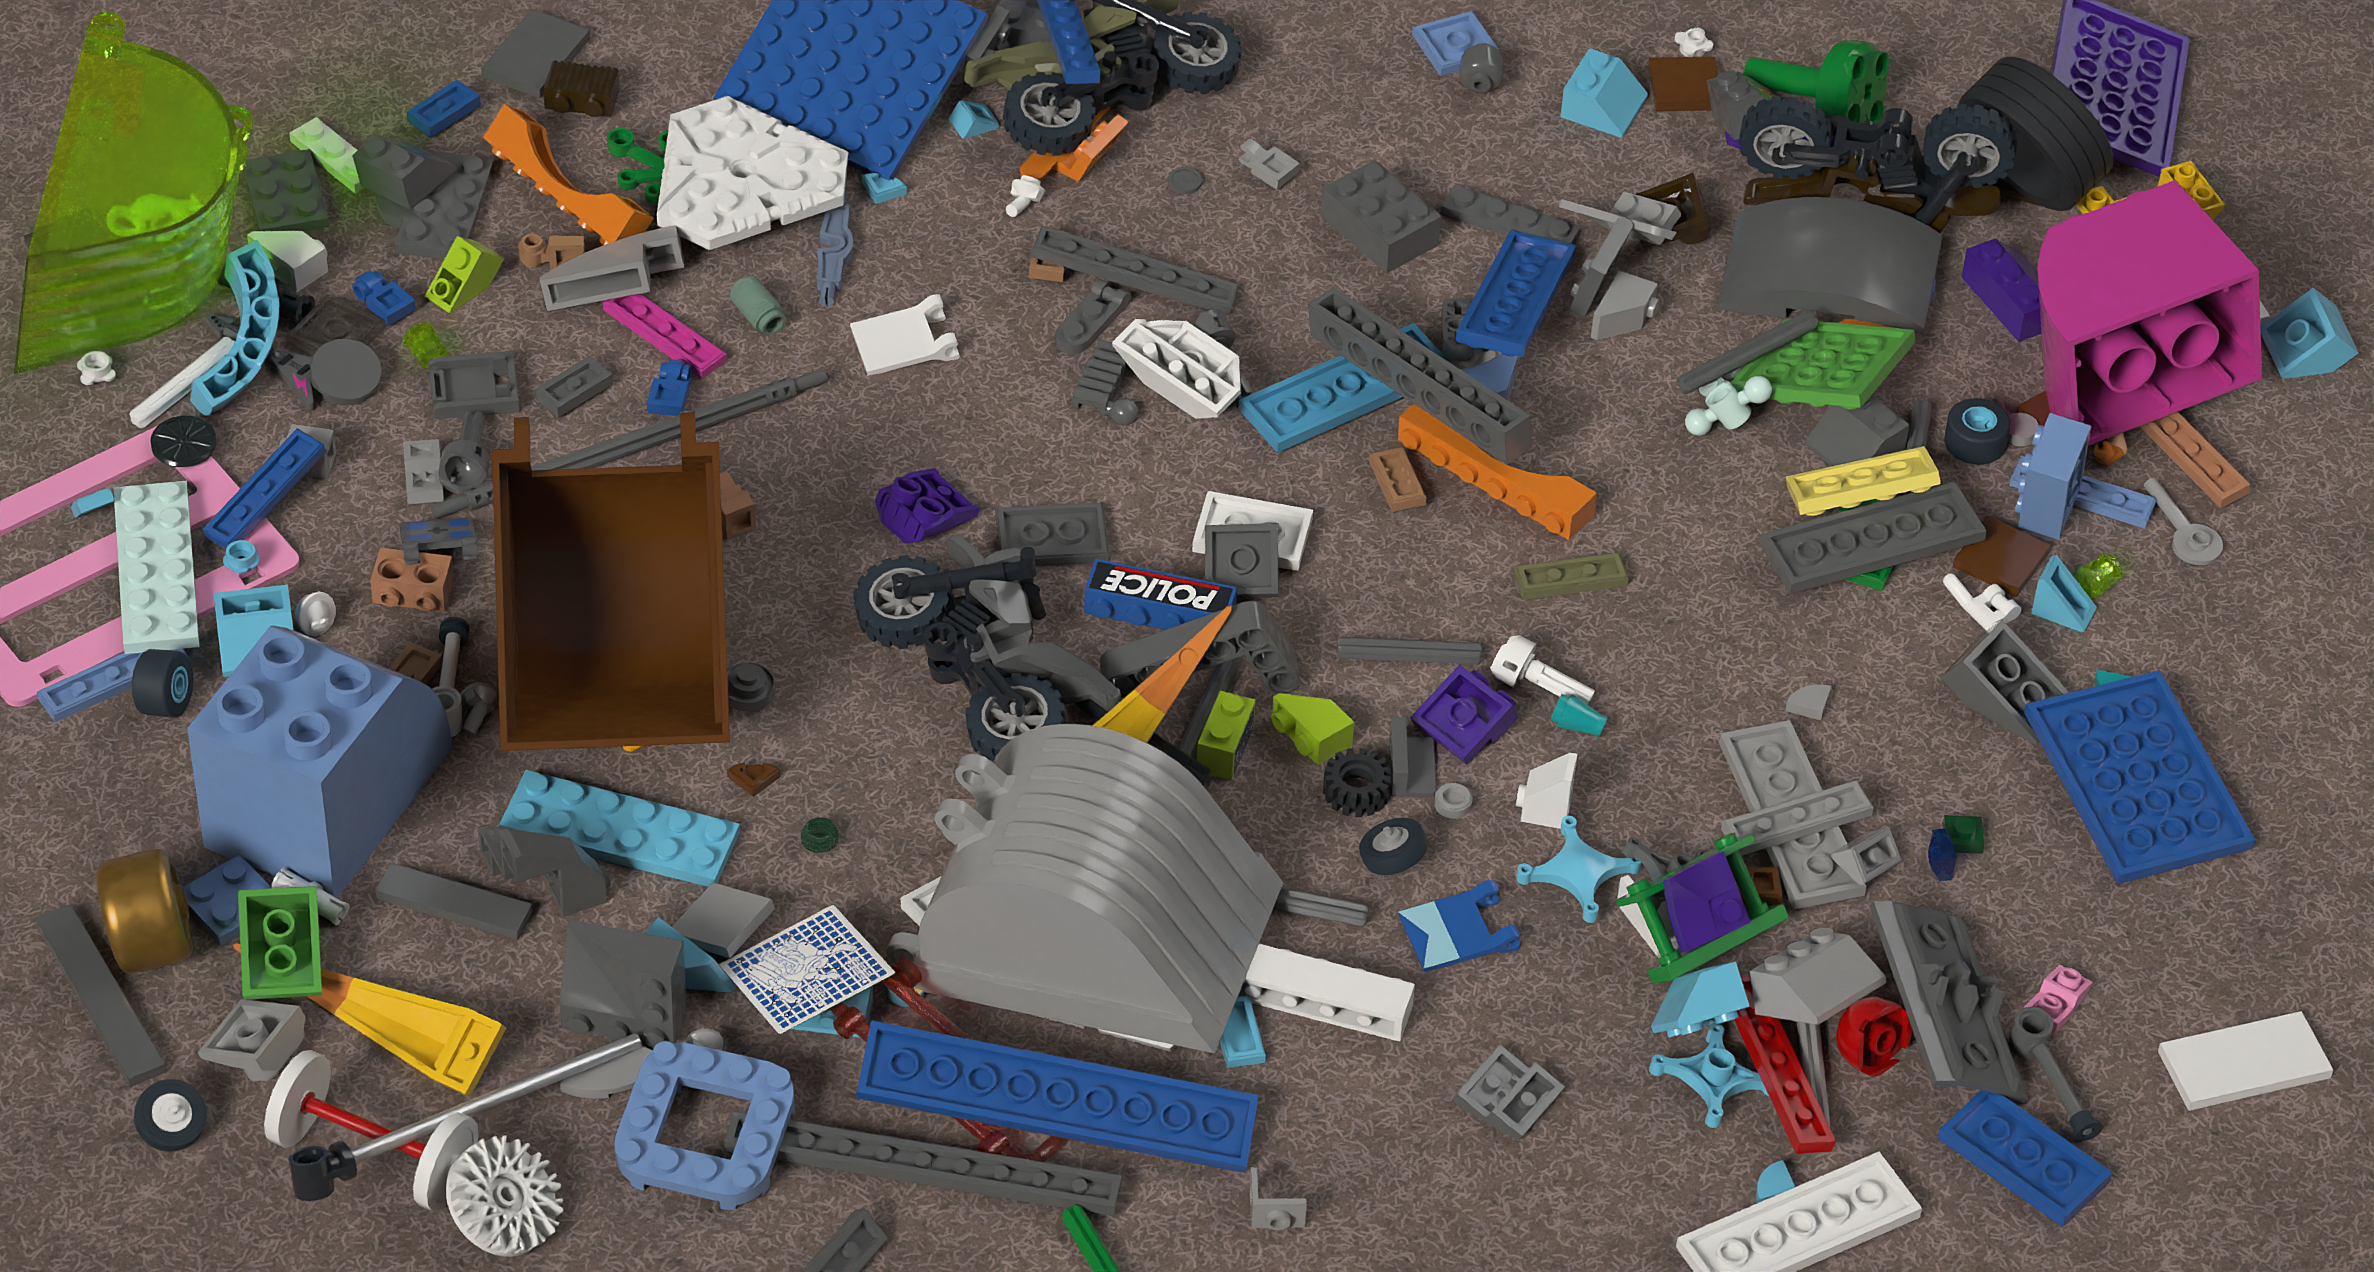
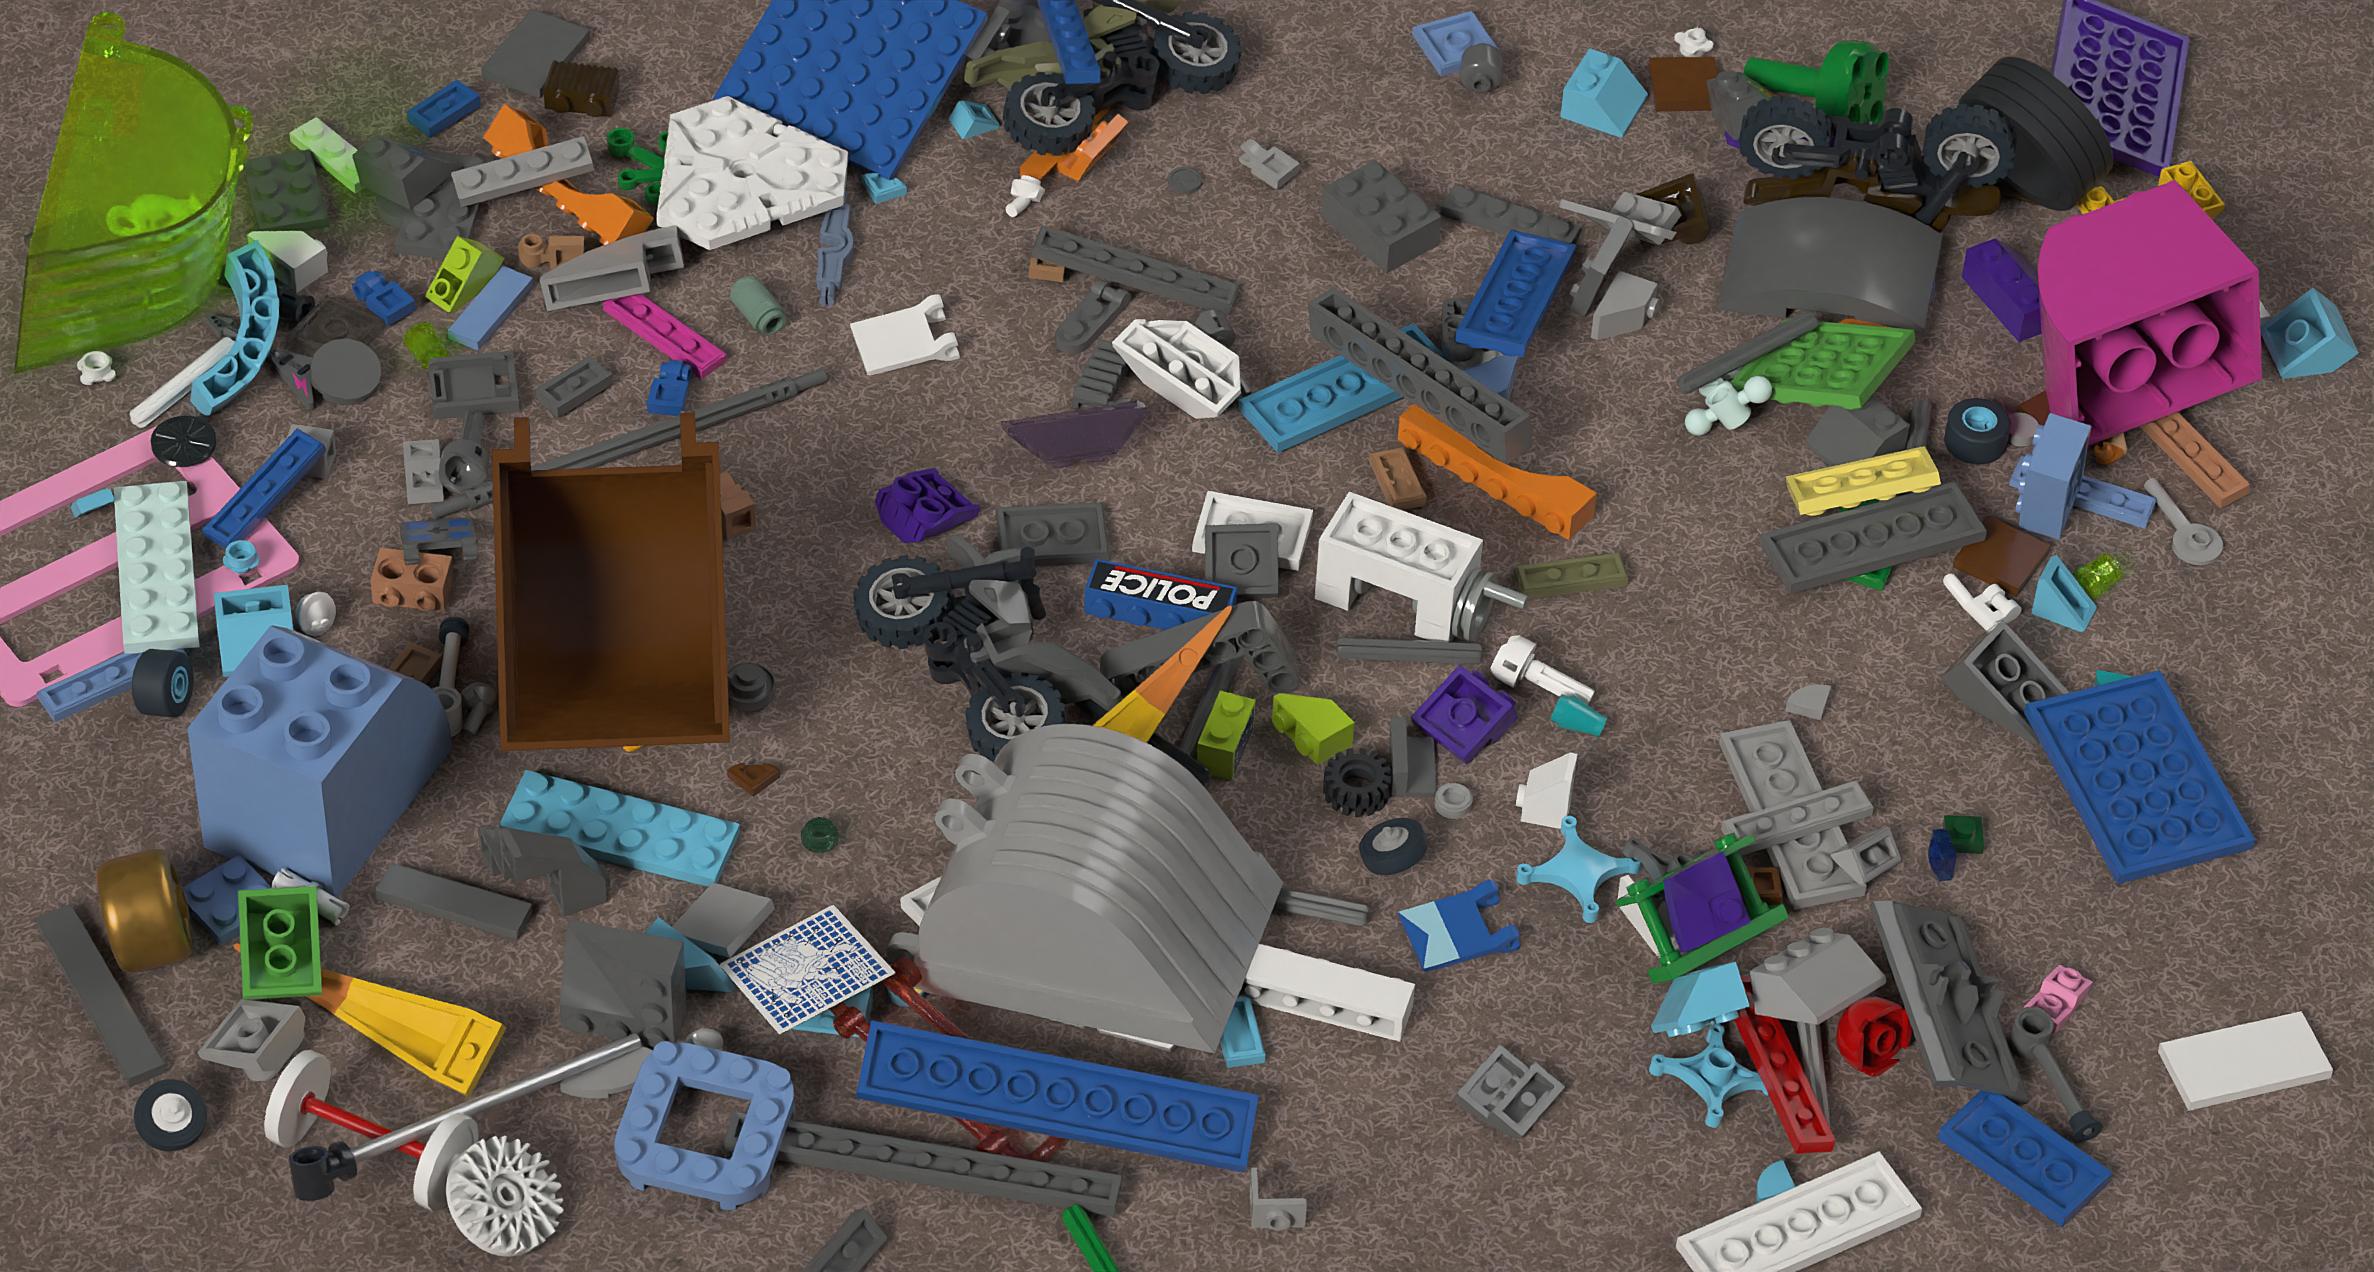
(490, 308): none -> medium blue tile
(522, 171): none -> light grey plate
(1077, 433): none -> clear purple wedge
(1413, 558): none -> white piece

